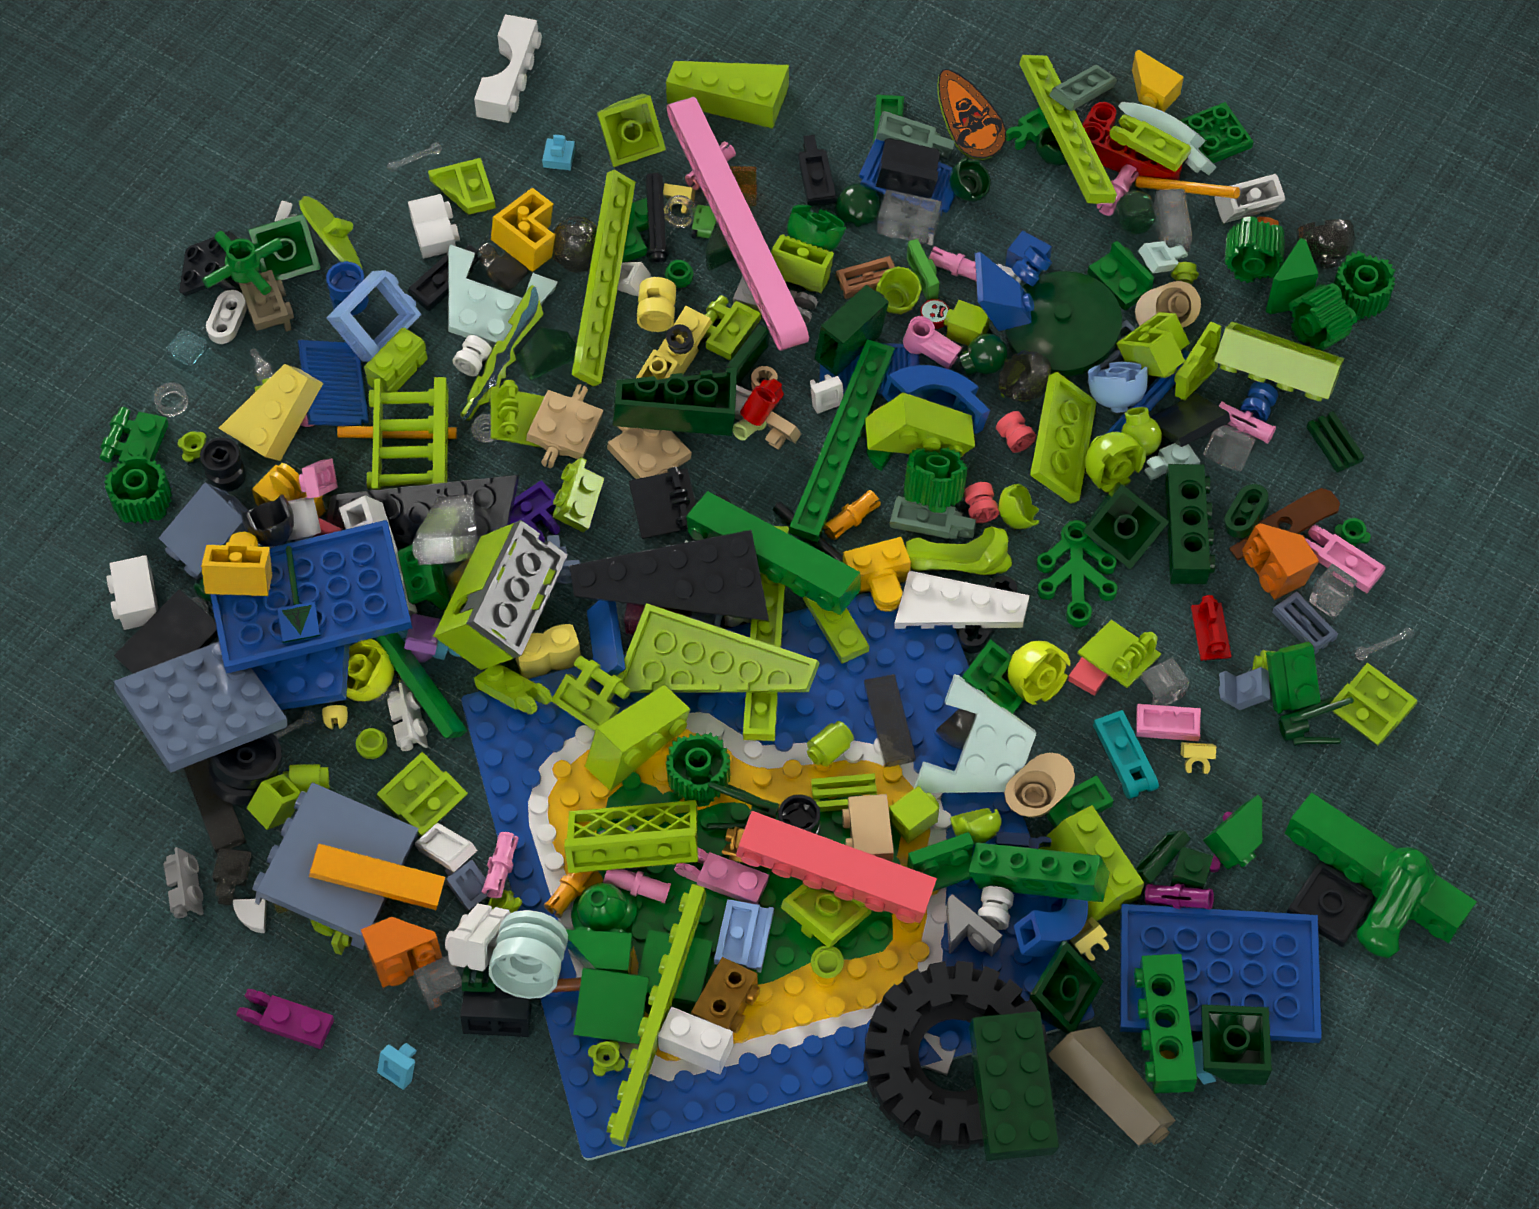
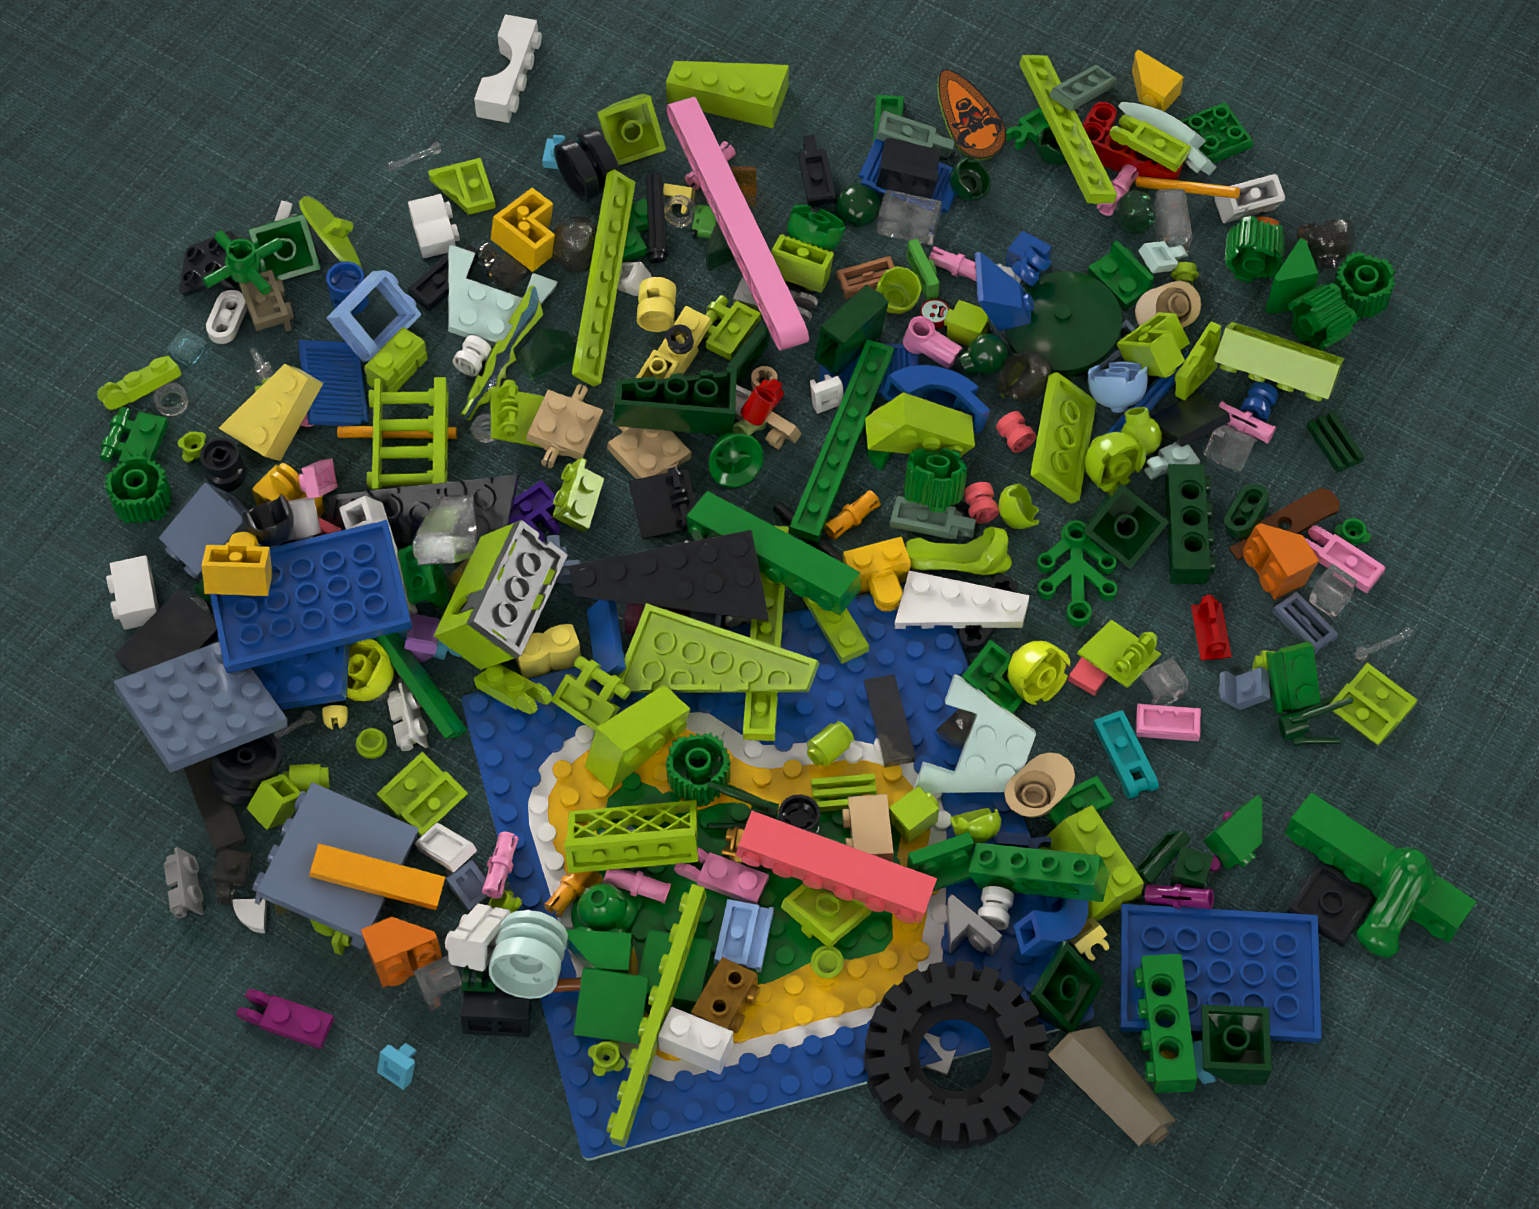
(139, 383): none -> lime hinge
(298, 620): piece -> none
(585, 162): none -> black wheel
(679, 267): green plate -> none
(735, 460): none -> green hat
(1013, 1086): dark green brick -> none
(1198, 752): light yellow tile -> none

